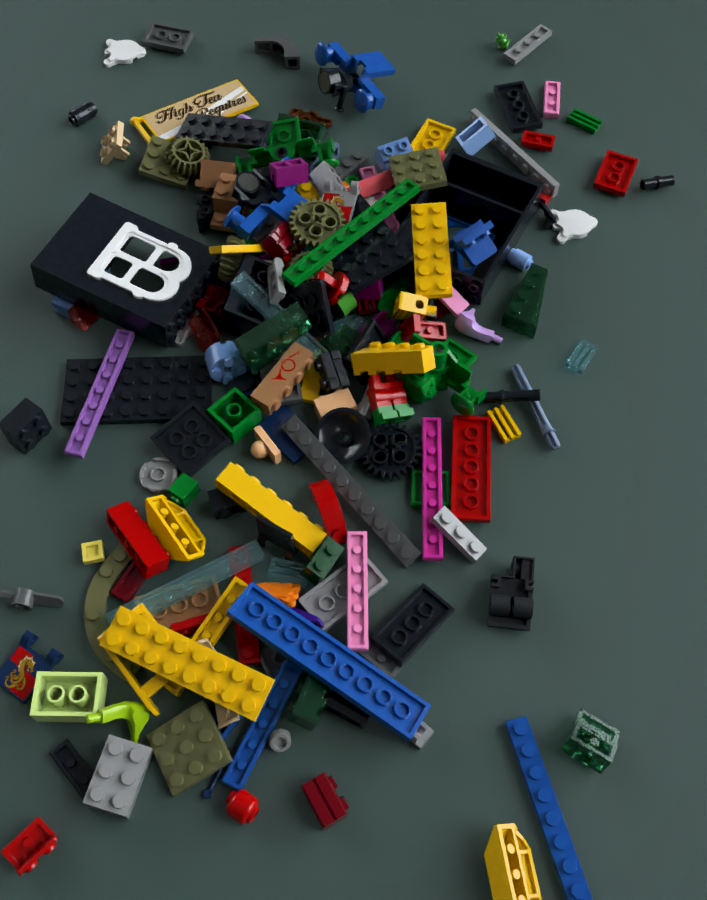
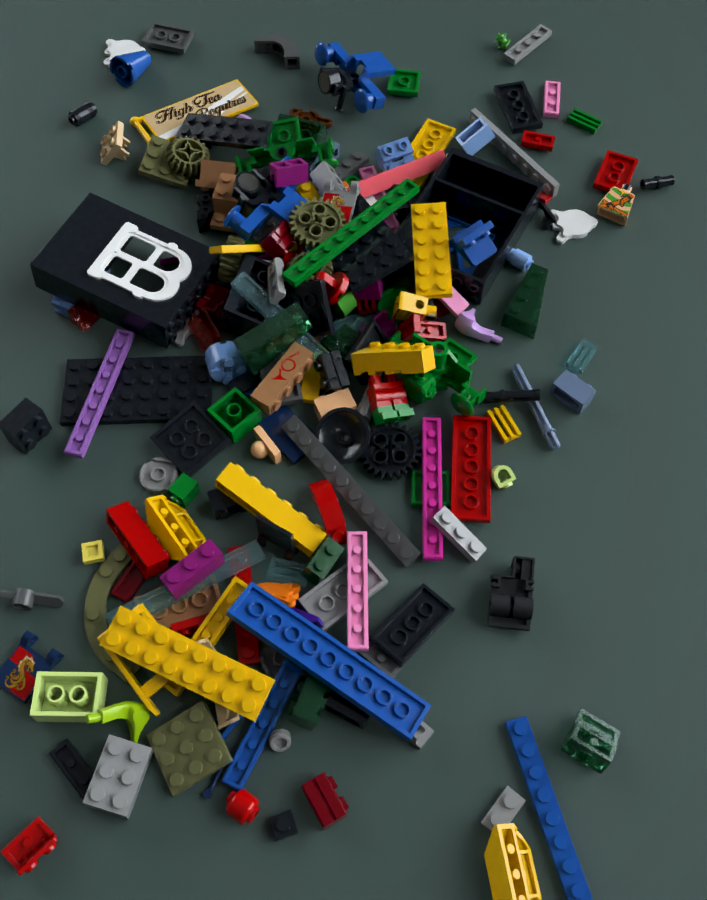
(129, 66): none -> blue cone
(192, 569): none -> magenta brick
(283, 825): none -> black plate
(404, 83): none -> green plate
(420, 167): olive plate -> none
(502, 476): none -> yellowish green plate
(503, 809): none -> light grey plate
(572, 391): none -> sand blue piece
(616, 204): none -> torso

